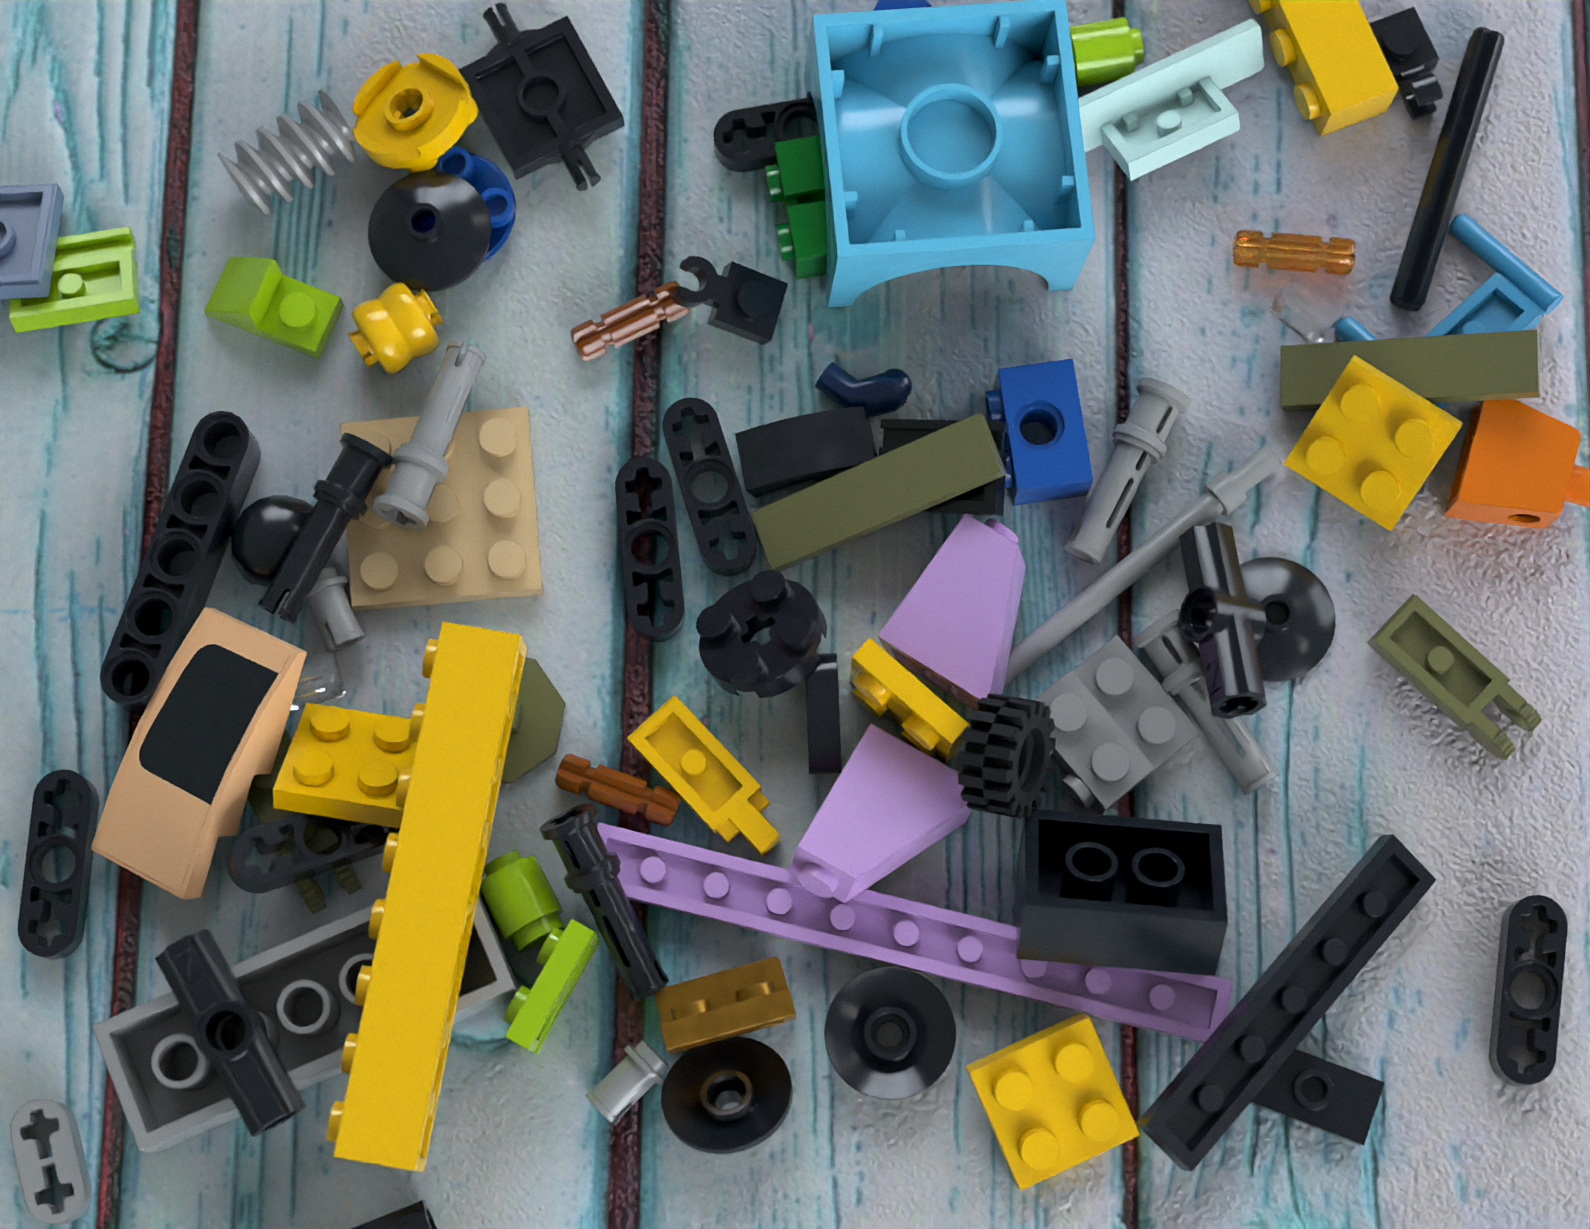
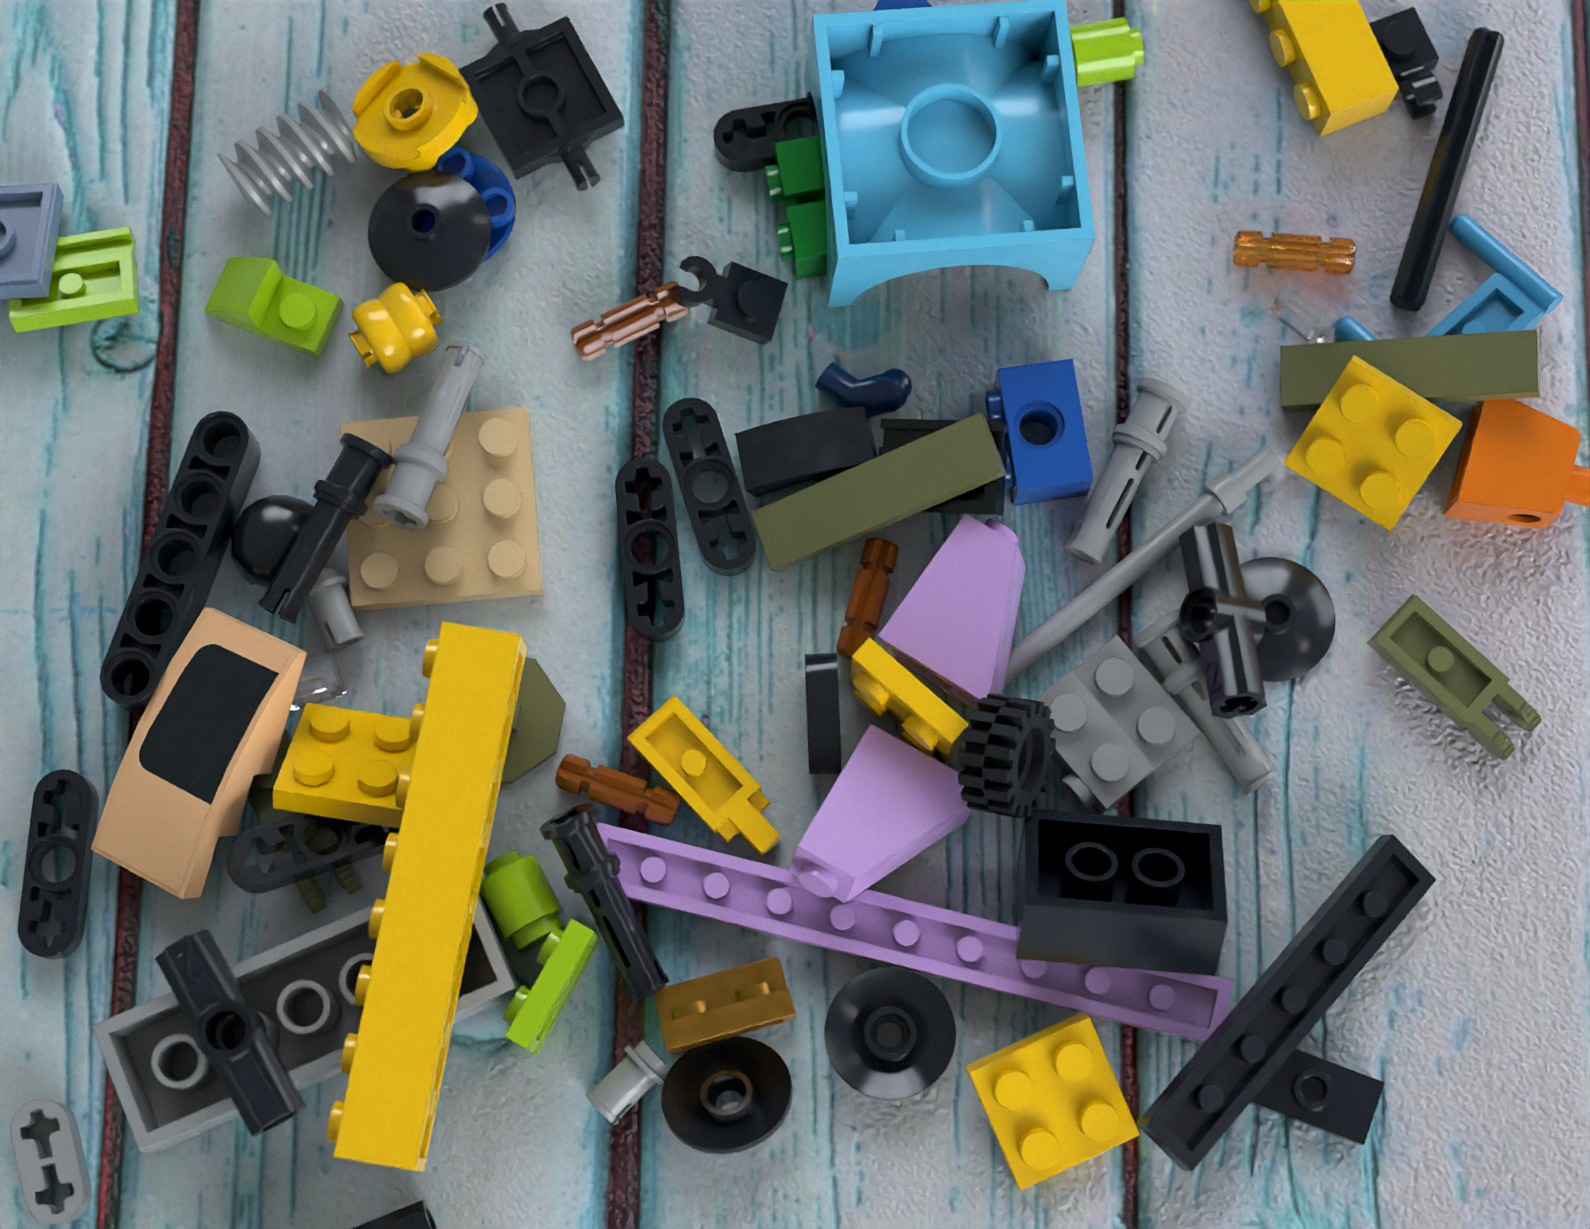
(746, 610): black plate -> none
(867, 595): none -> dark orange axle
(1172, 103): light aqua bracket -> none
(1518, 940): black beam -> none

